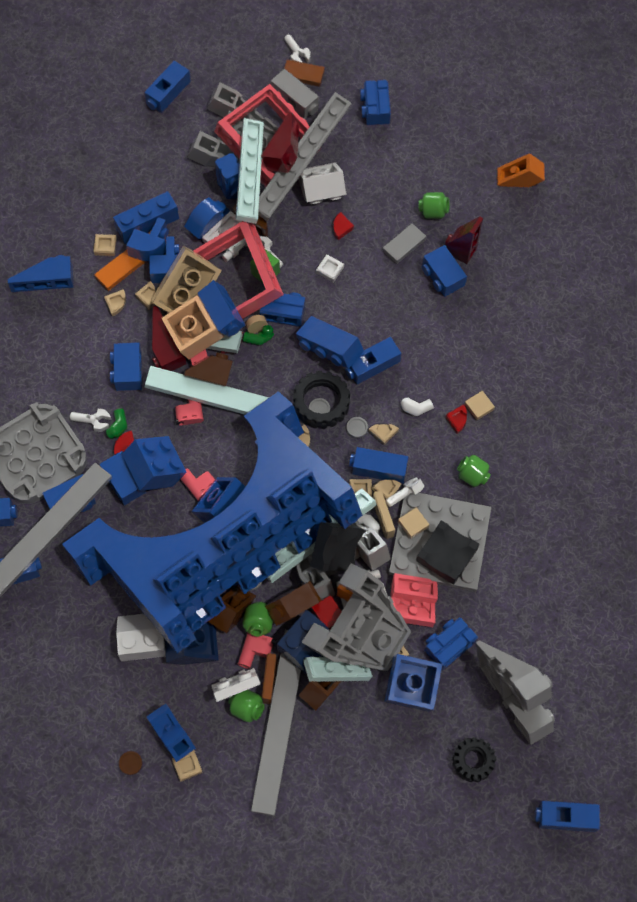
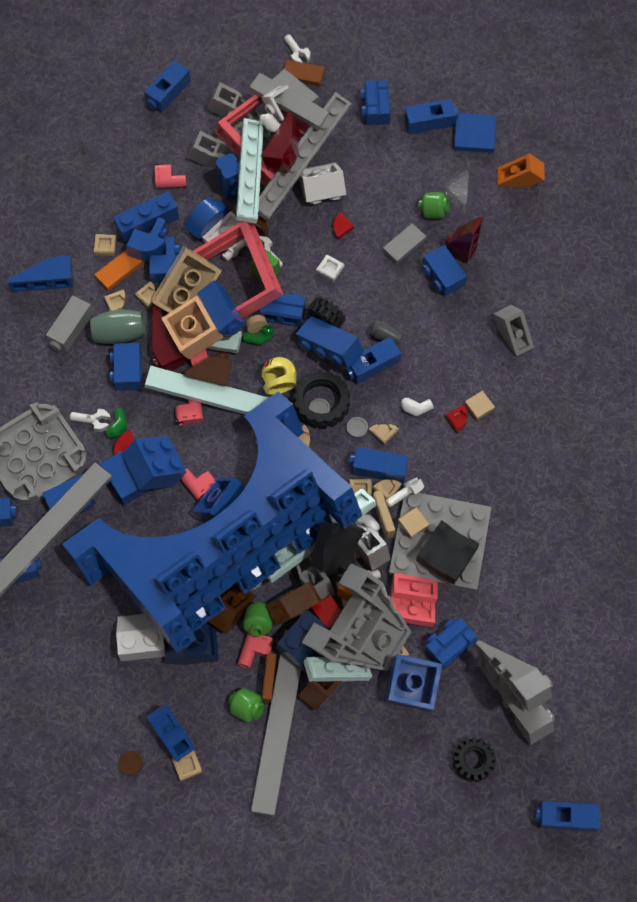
(69, 324): none -> light grey brick
(117, 326): none -> sand green piece
(164, 177): none -> coral piece
(235, 684): white plate -> none
(270, 104): none -> white bracket
(270, 122): none -> white arm
(278, 375): none -> light yellow helmet
(290, 102): none -> light grey tile
(326, 312): none -> black tyre
(382, 331): none -> dark grey cone
(430, 116): none -> blue brick
(457, 192): none -> clear slope
(473, 470): bright green head -> none
(475, 132): none -> blue tile
(514, 329): none -> light grey slope

